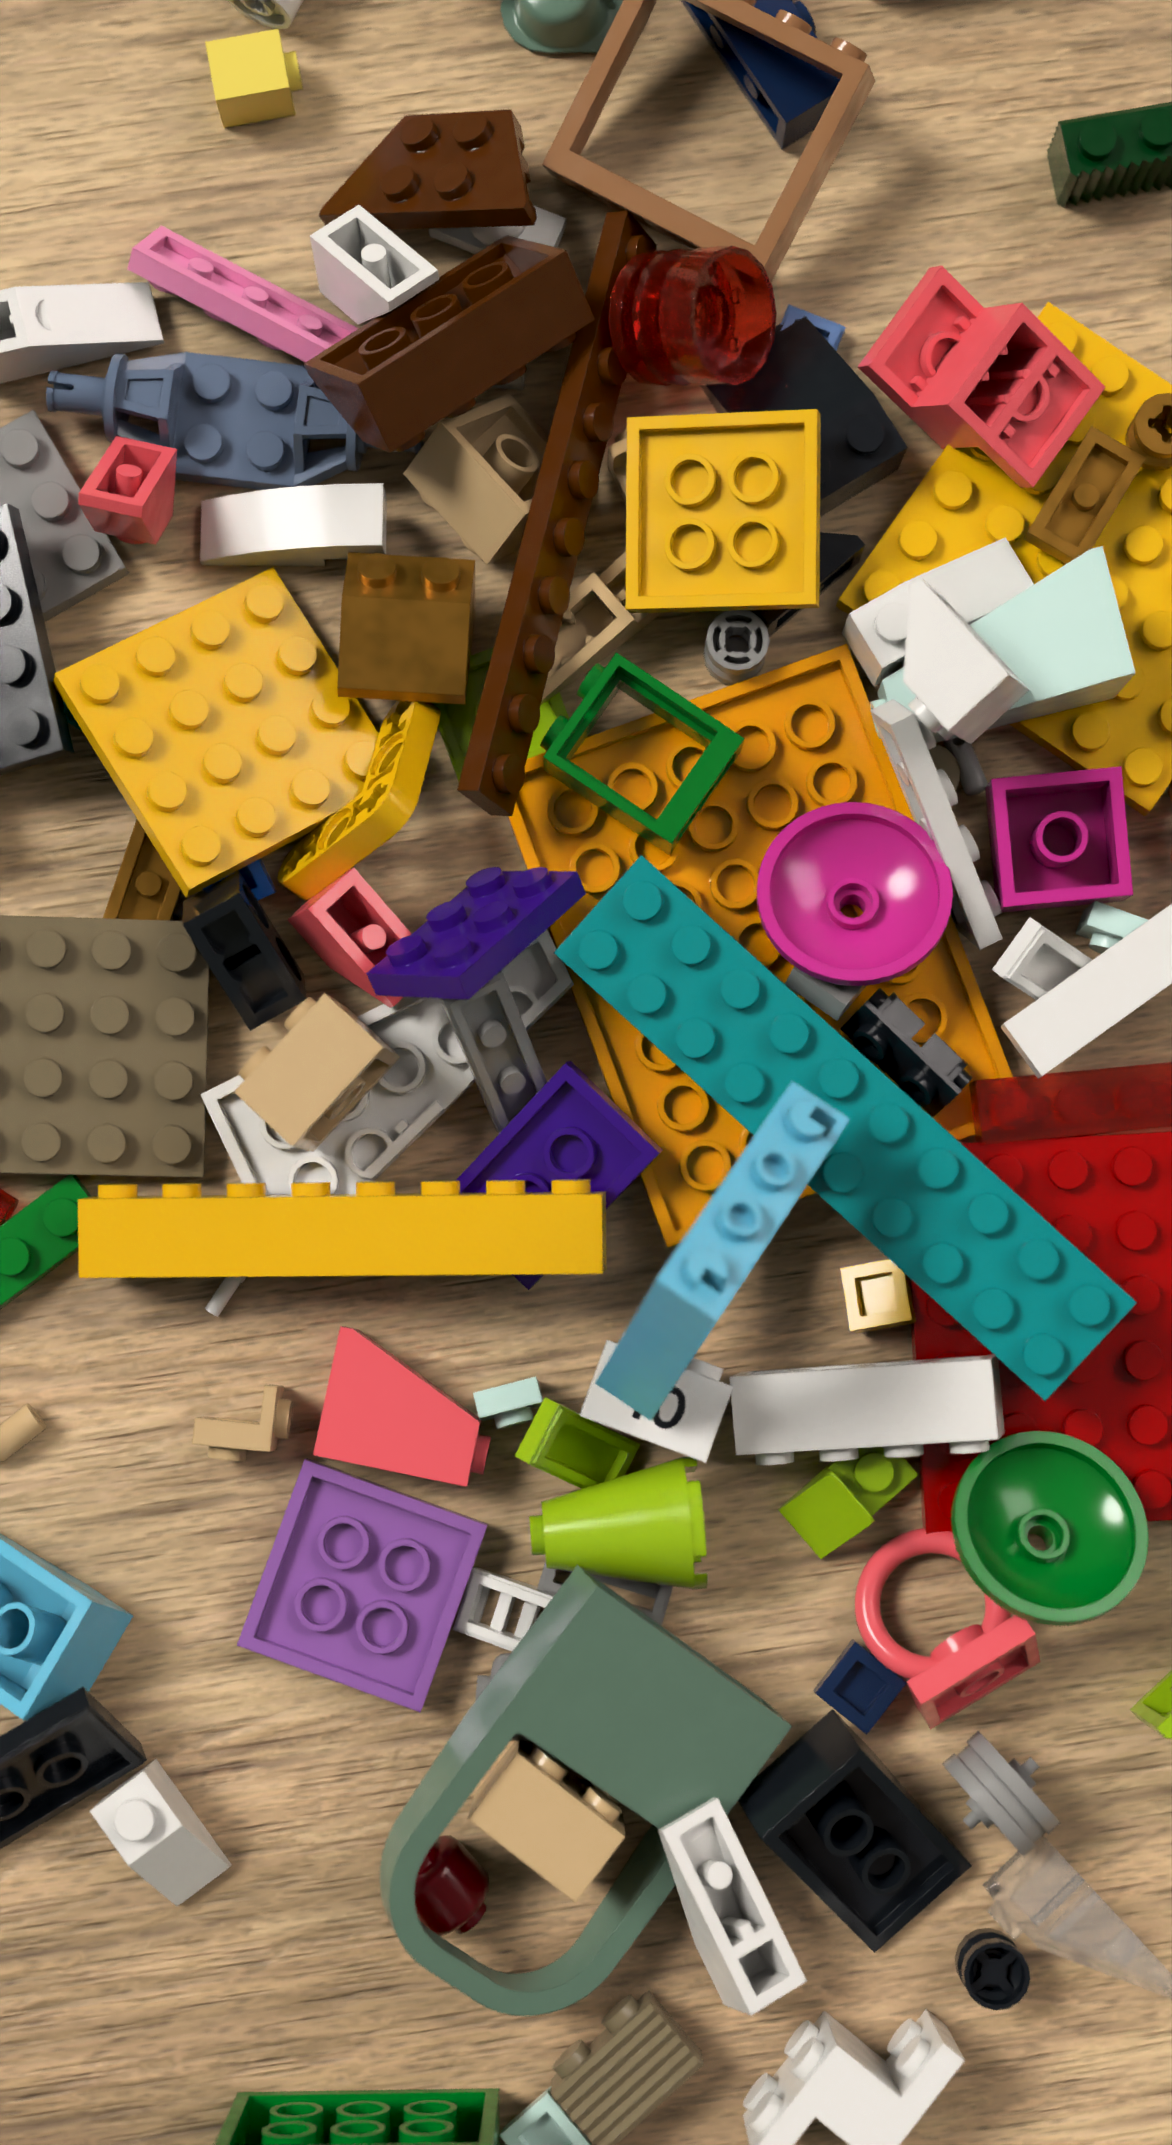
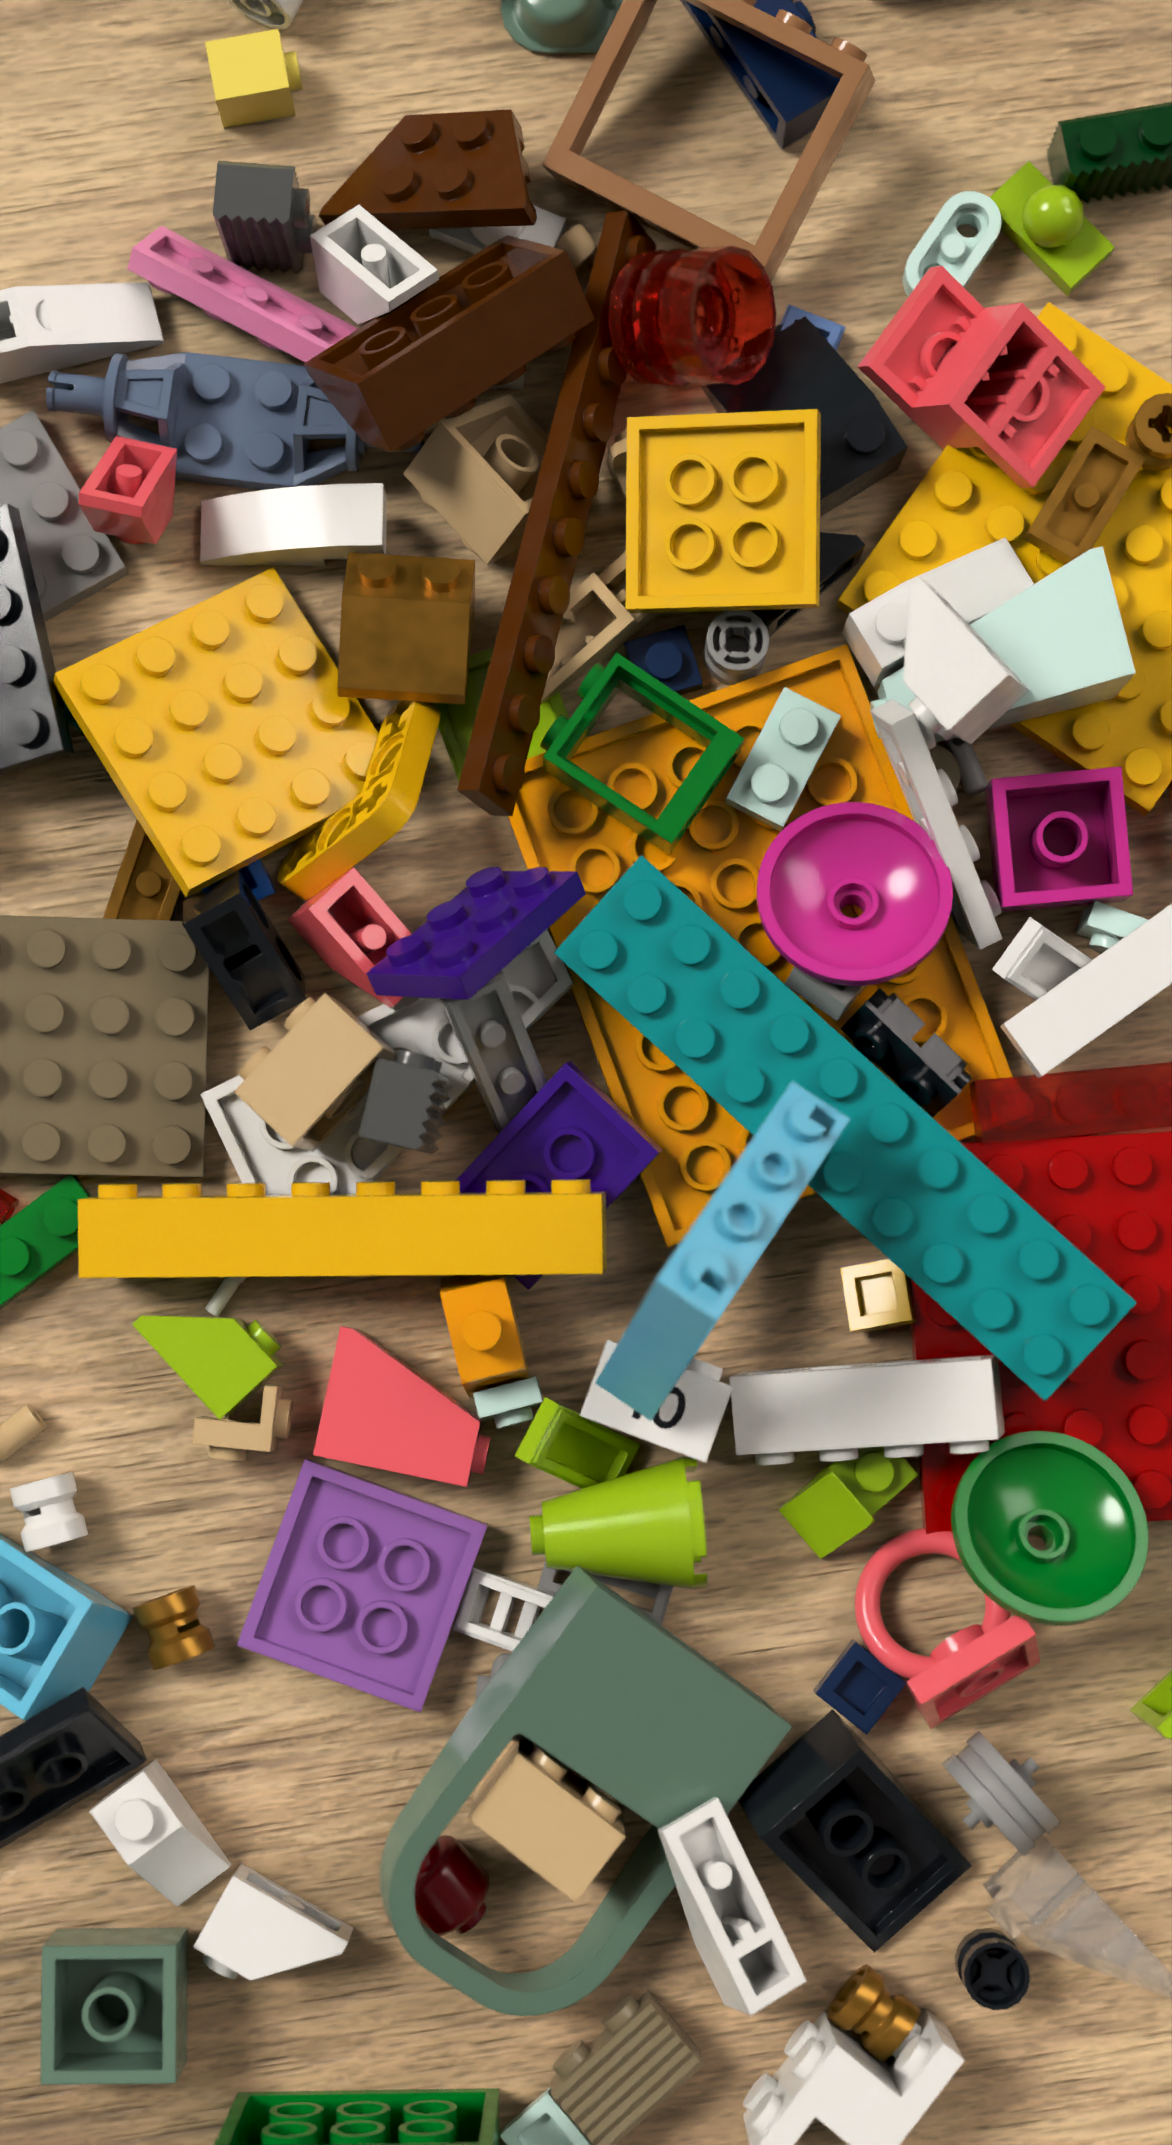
(48, 1512): none -> white wheel
(114, 2006): none -> sand green brick
(173, 1627): none -> pearl gold wheel
(214, 1356): none -> lime slope
(262, 215): none -> dark grey brick
(267, 1929): none -> white slope
(406, 1102): none -> dark grey brick
(483, 1331): none -> light orange torso
(580, 248): none -> tan hand
(667, 658): none -> dark blue plate
(782, 759): none -> light aqua plate
(869, 2009): none -> pearl gold wheel
(947, 248): none -> light aqua plate
(1051, 227): none -> lime tile

